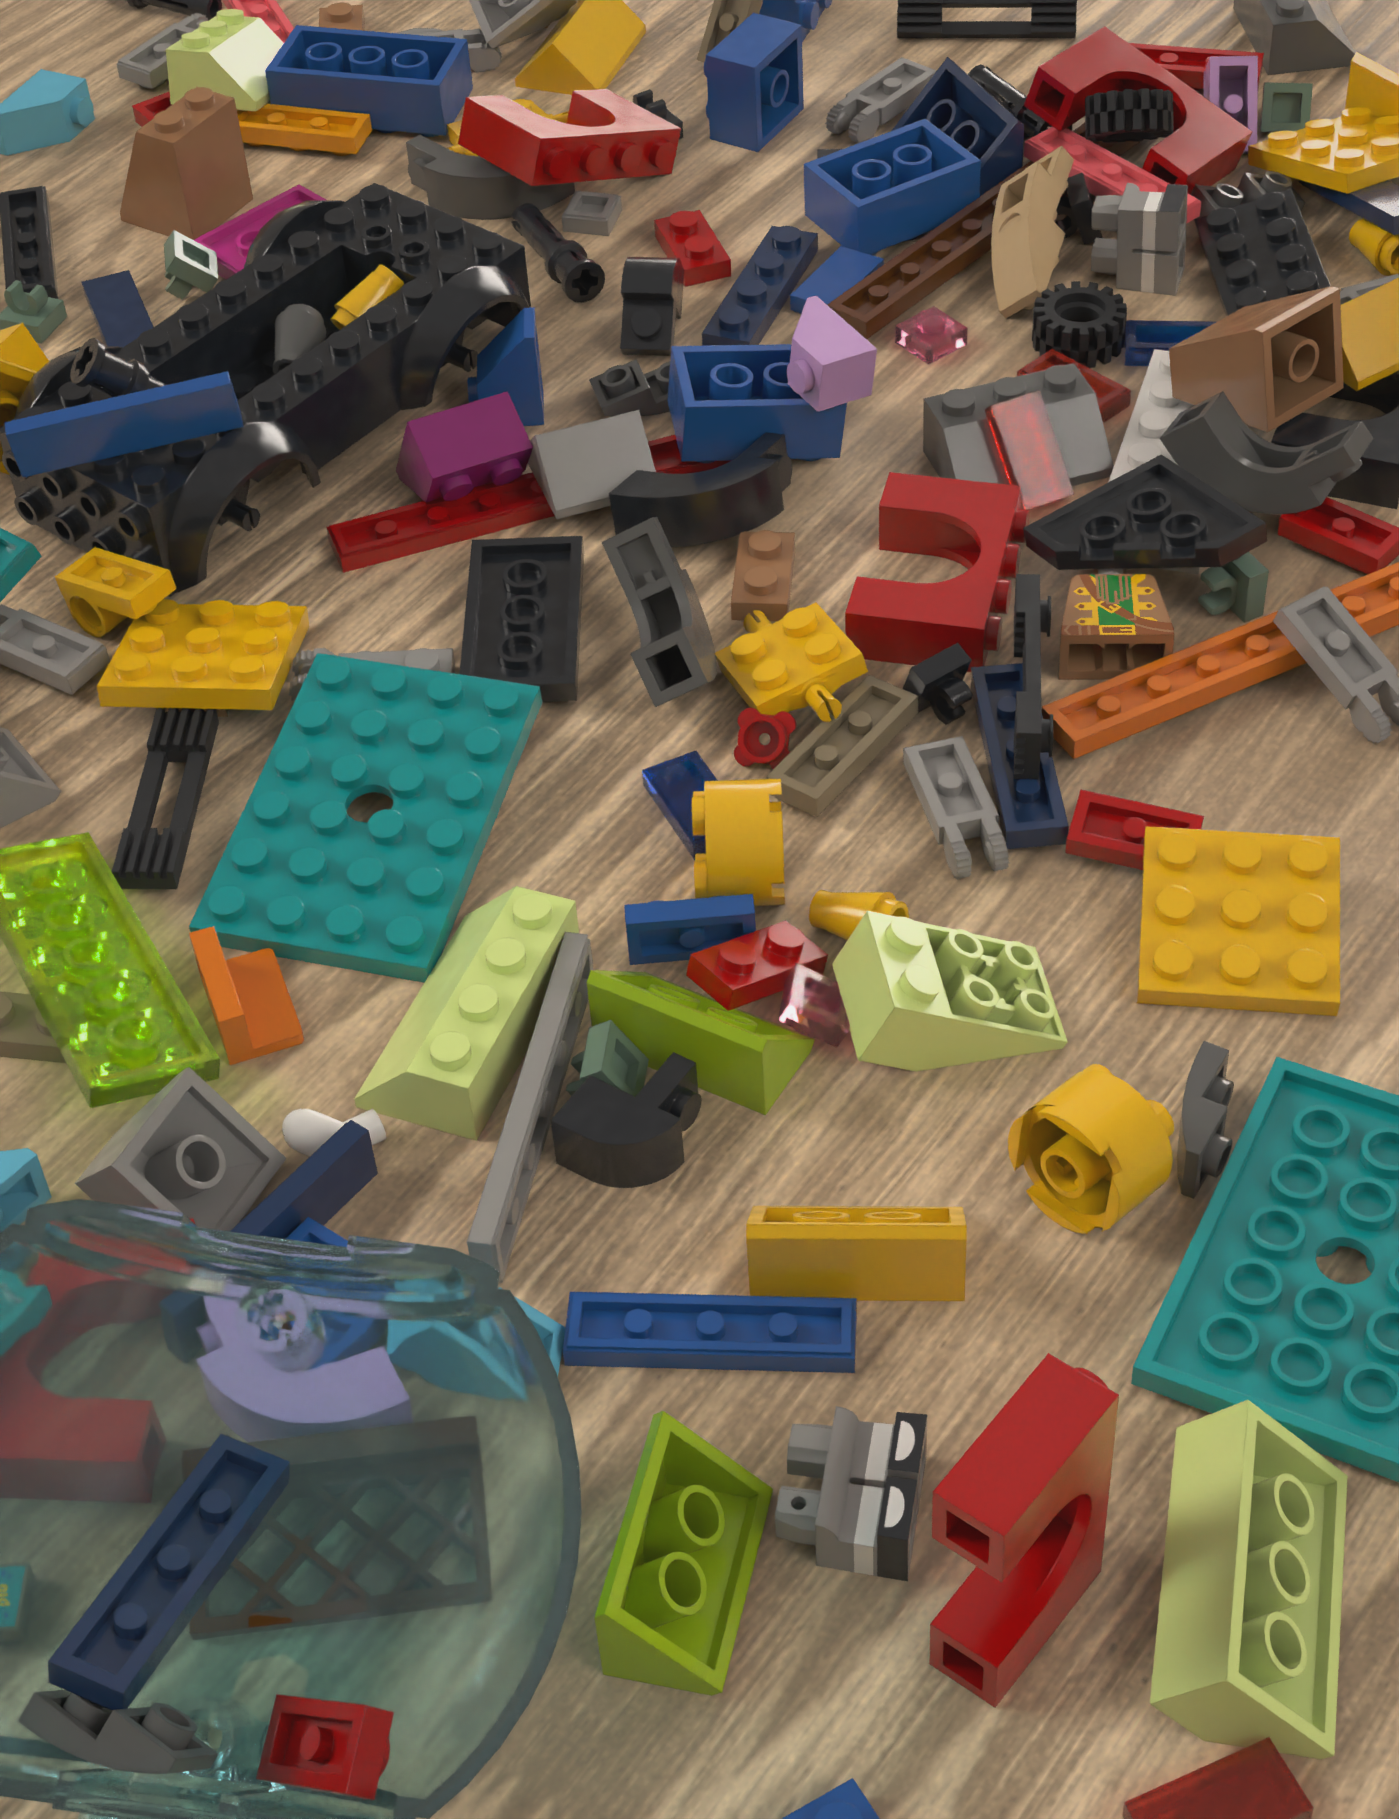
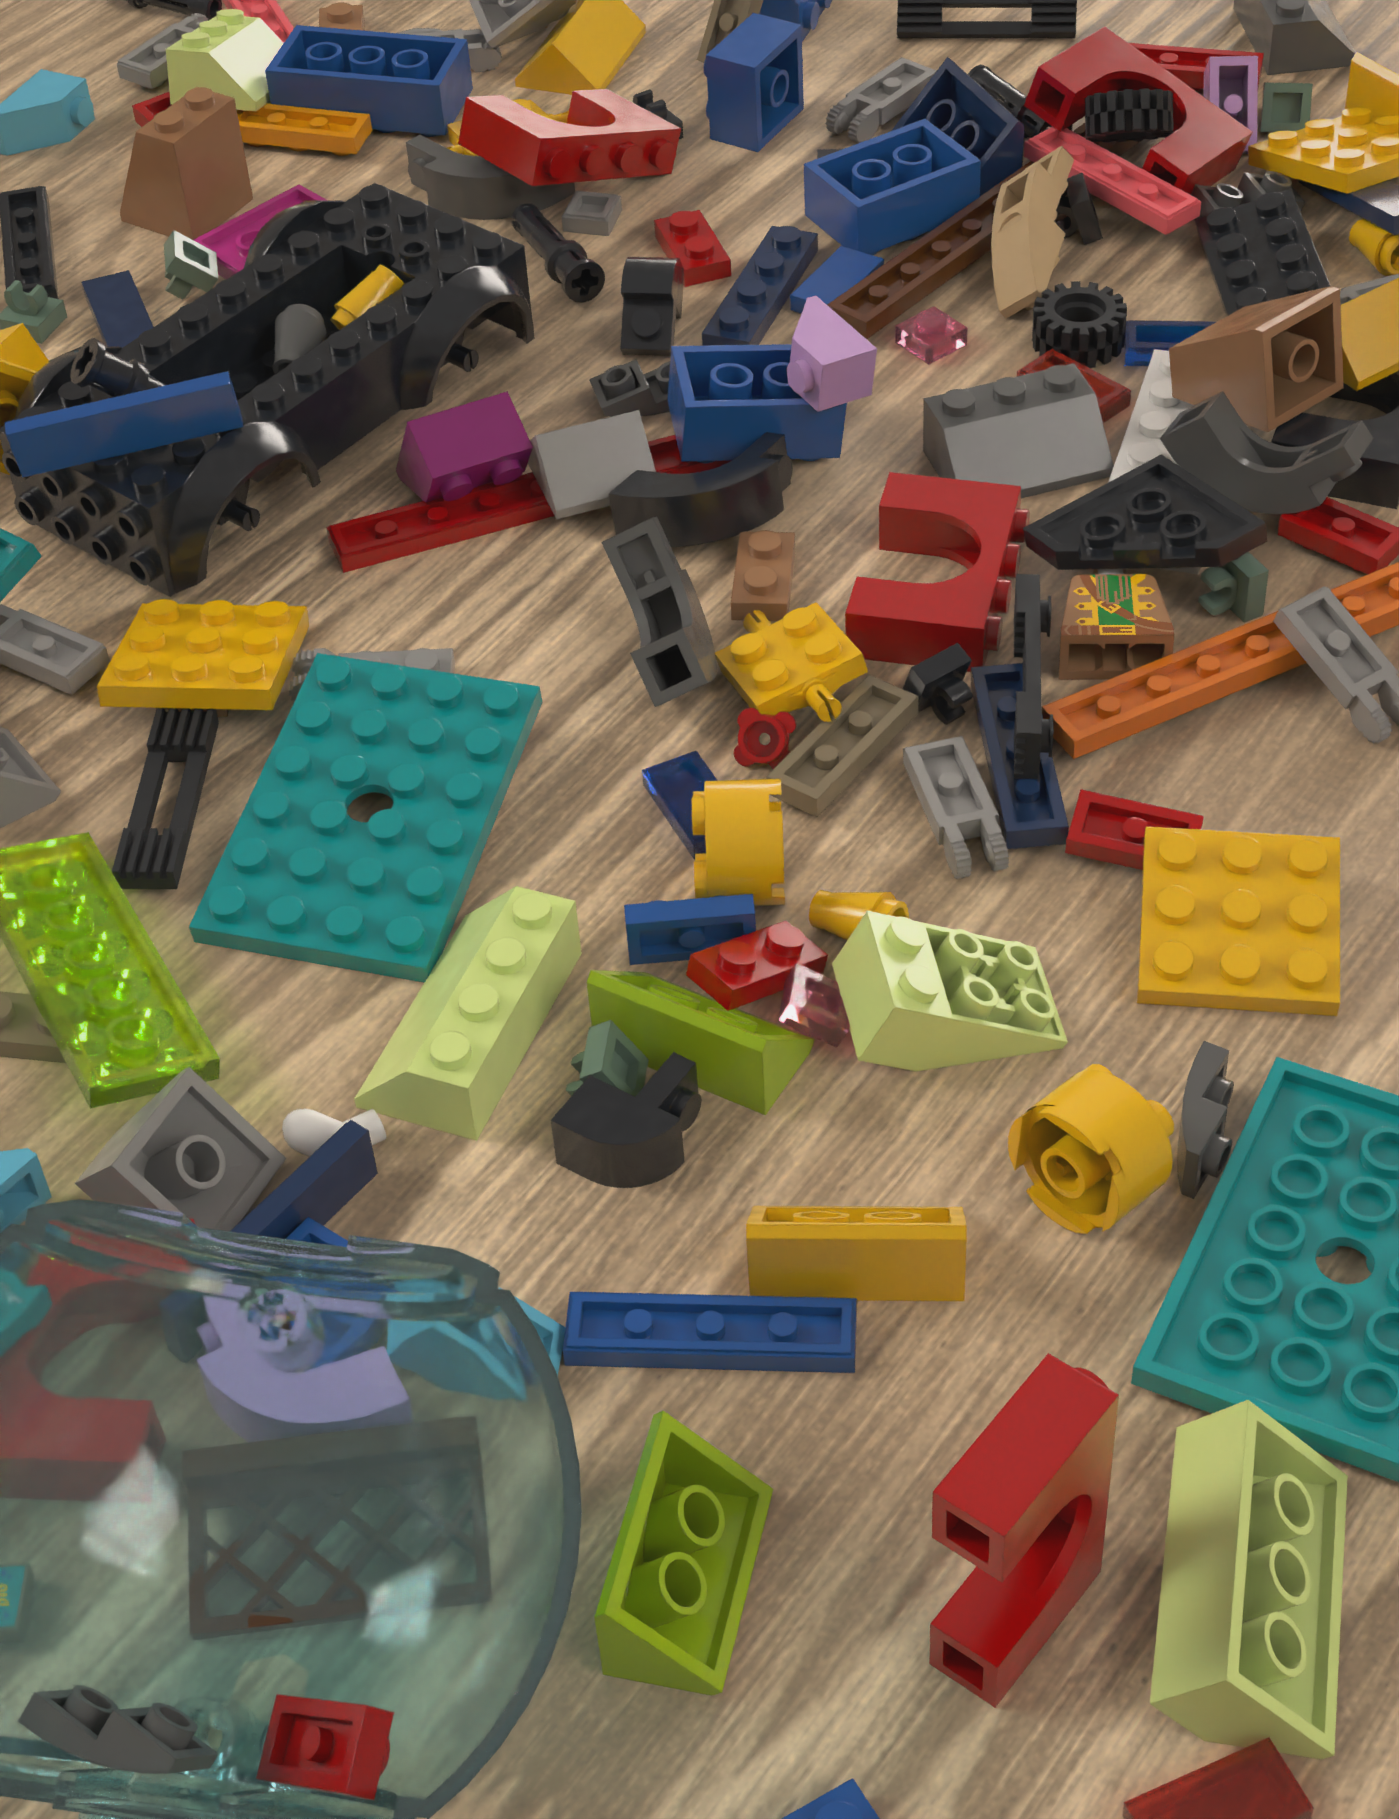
(110, 587): yellow plate -> none
(168, 1574): dark blue plate -> none
(246, 999): orange panel -> none
(514, 366): blue slope -> none
(525, 613): black plate -> none
(532, 1106): light grey tile -> none
(867, 1494): hips -> none
(1029, 450): clear red tile -> none
(1148, 241): light grey hips -> none

